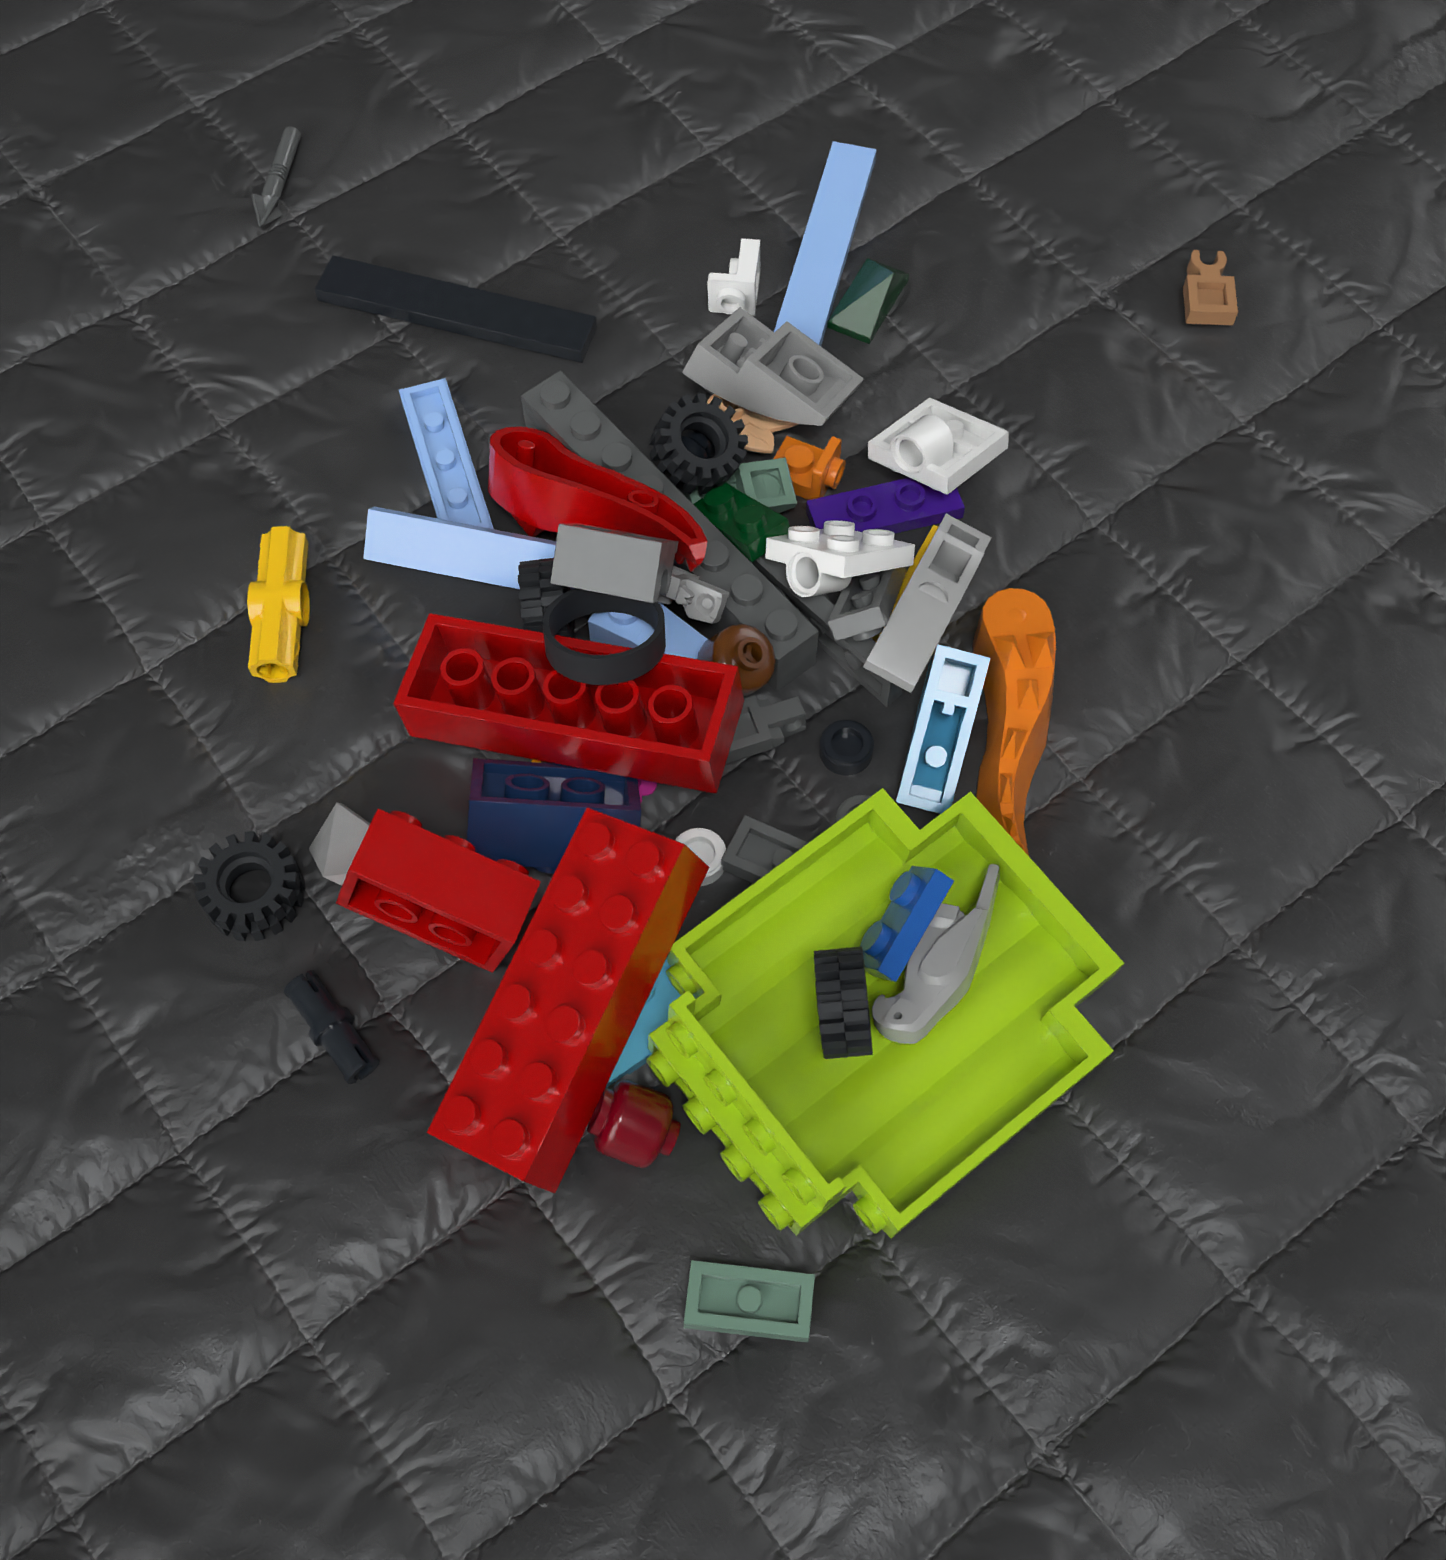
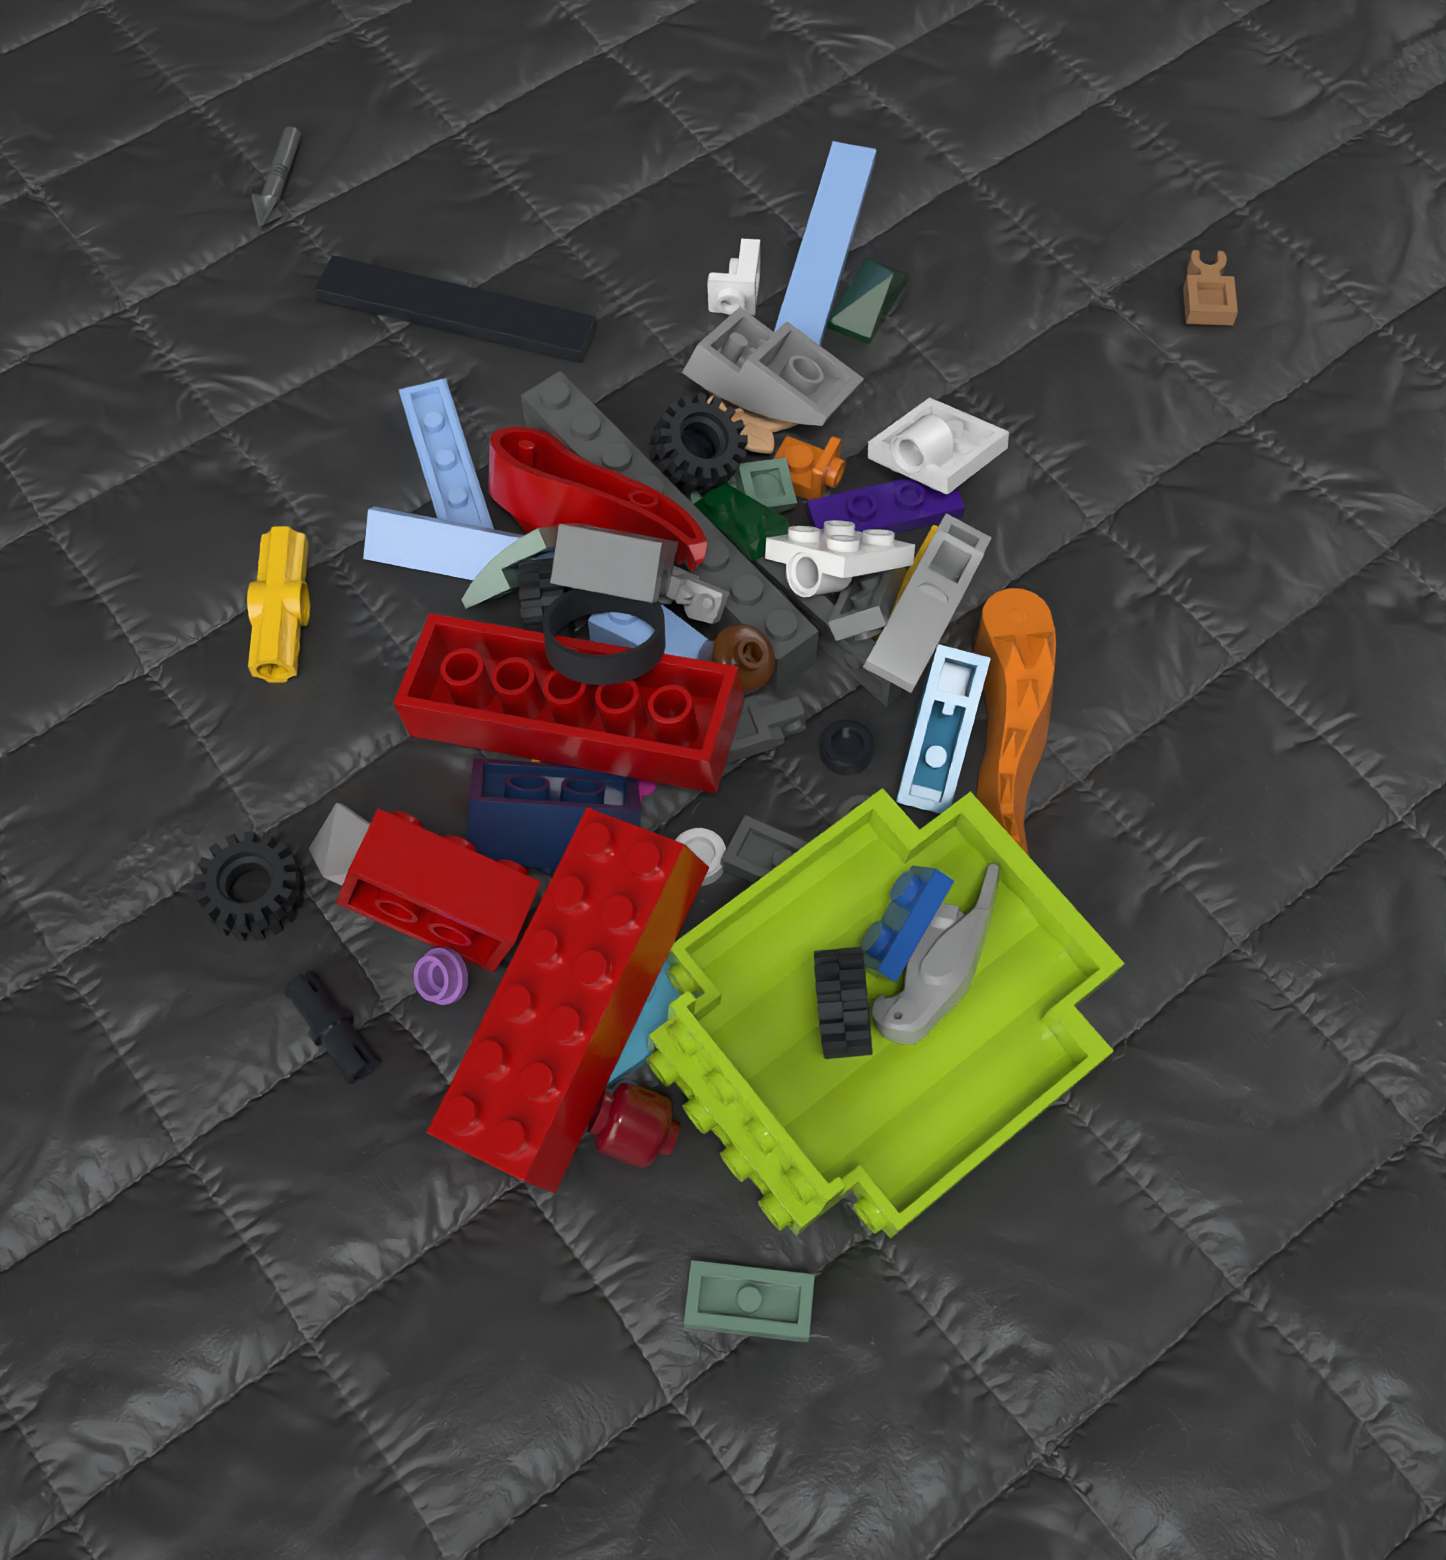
(441, 976): none -> medium lavender plate
(502, 572): none -> slope

